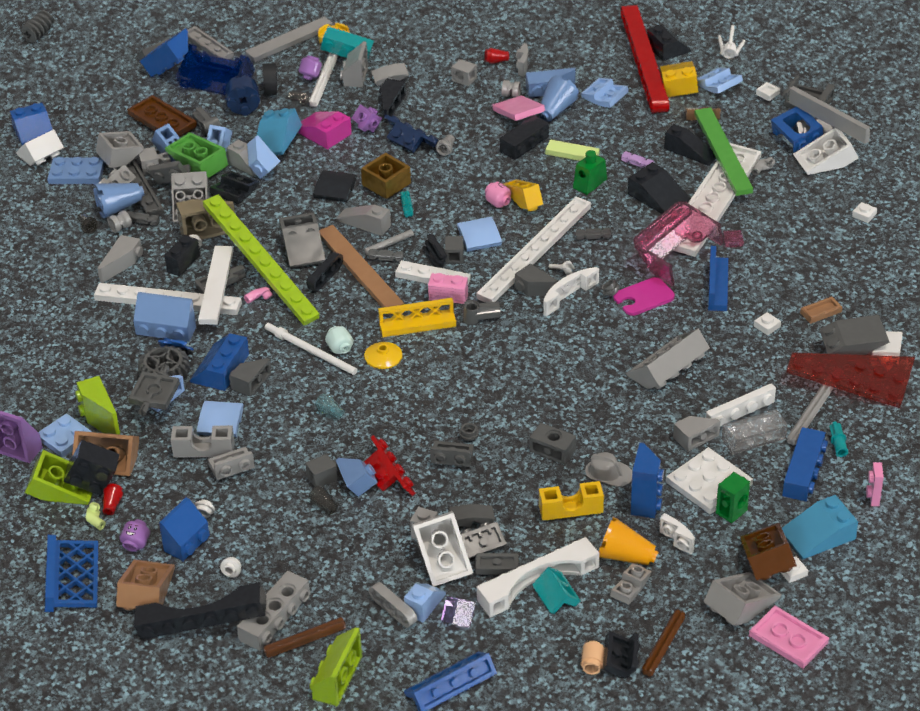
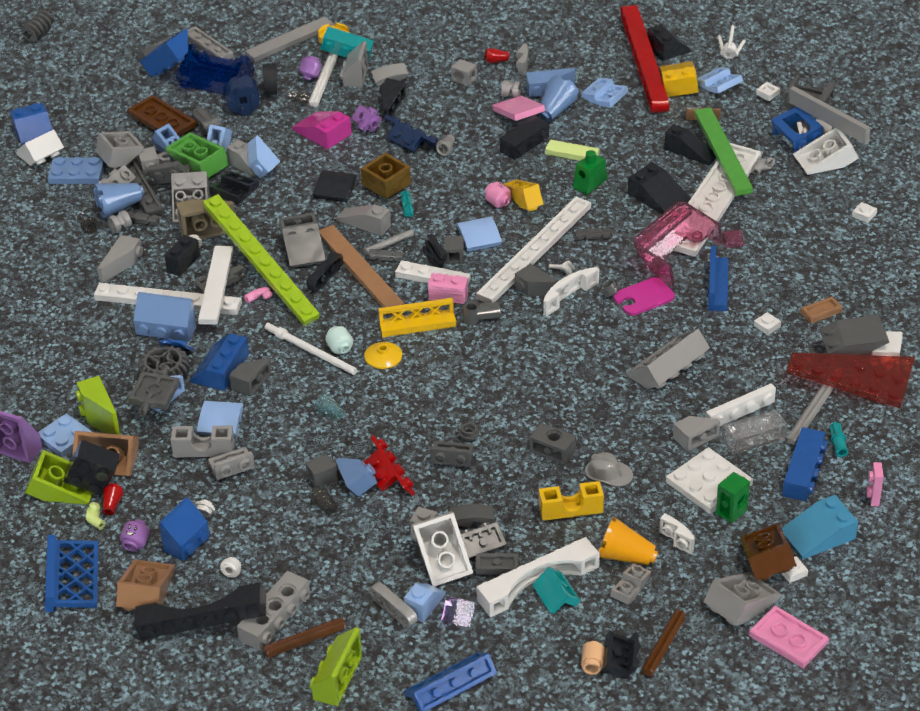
(278, 129): dark azure slope -> none
(635, 159): lavender axle -> none
(646, 483): blue slope -> none

